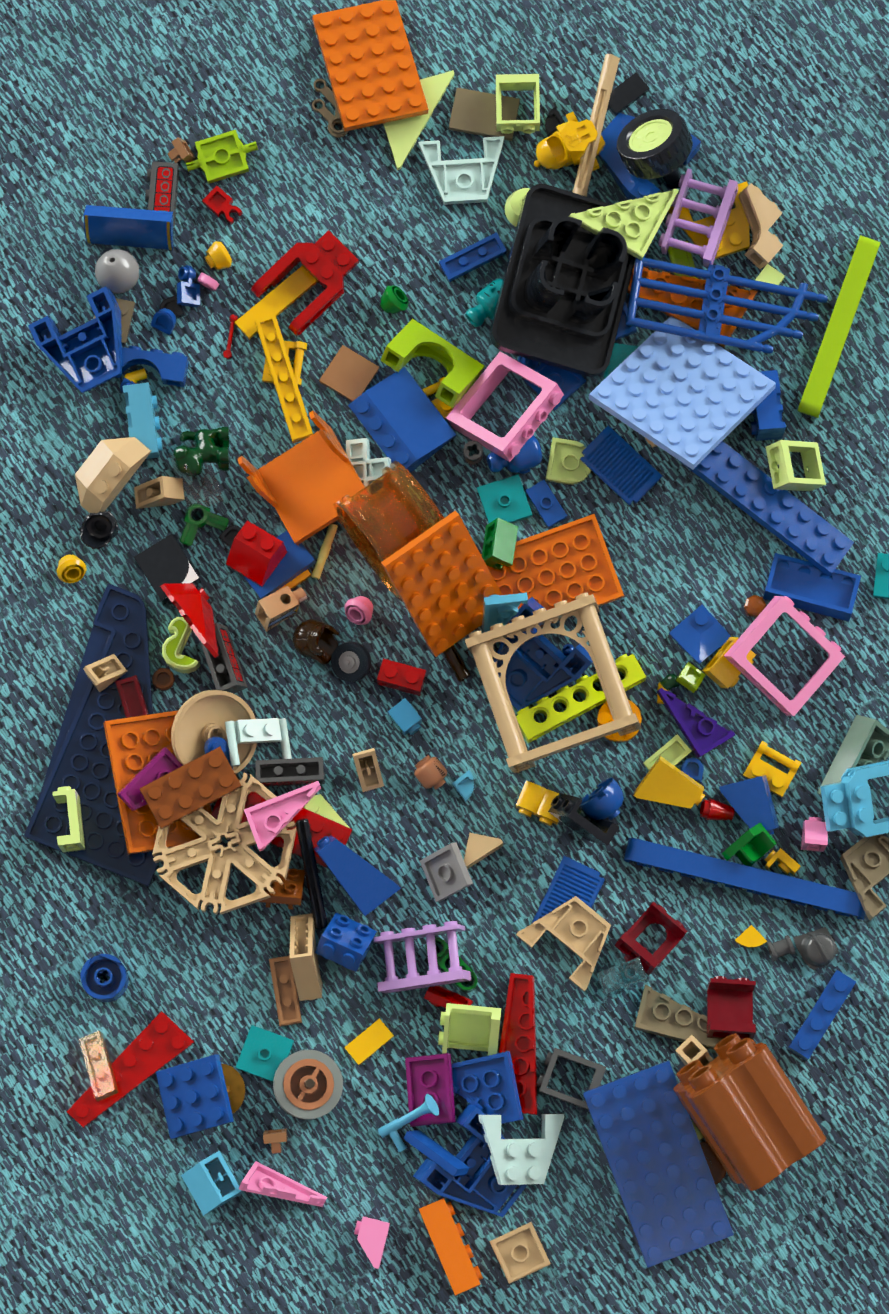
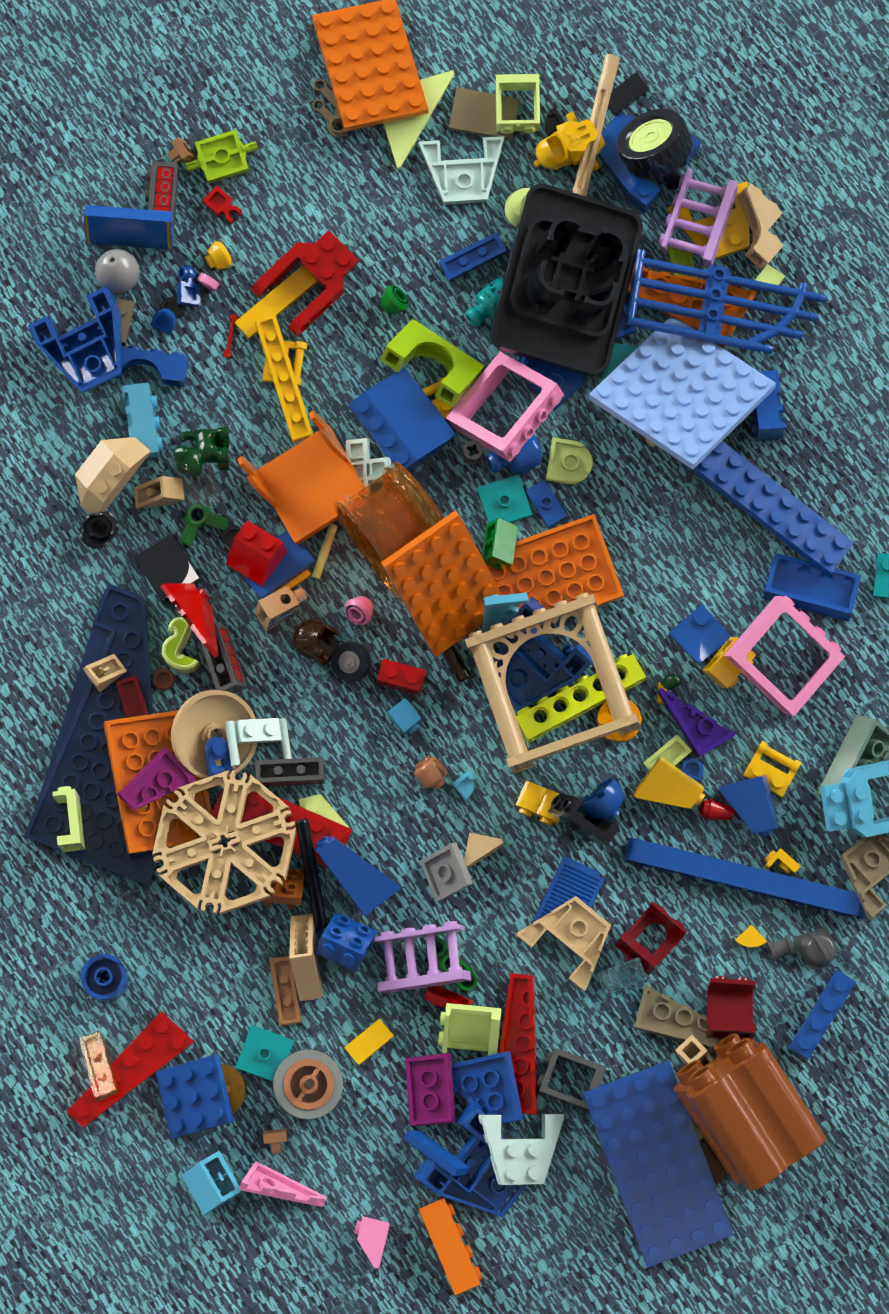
(71, 569): yellow cone -> none
(133, 377): yellow arm -> none
(190, 787): dark orange plate -> none
(274, 814): bright pink wing -> none
(349, 374): medium nougat tile -> none
(368, 770): tan slope -> none
(391, 1128): medium azure piece -> none
(520, 1252): tan tile -> none
(620, 466): blue window -> none
(634, 219): yellowish green tile -> none
(690, 677): lime tile -> none
(751, 845): green panel -> none
(754, 606): dark orange tile -> none
(784, 477): yellowish green window -> none
(814, 835): bright pink slope -> none
(838, 326): lime beam -> none

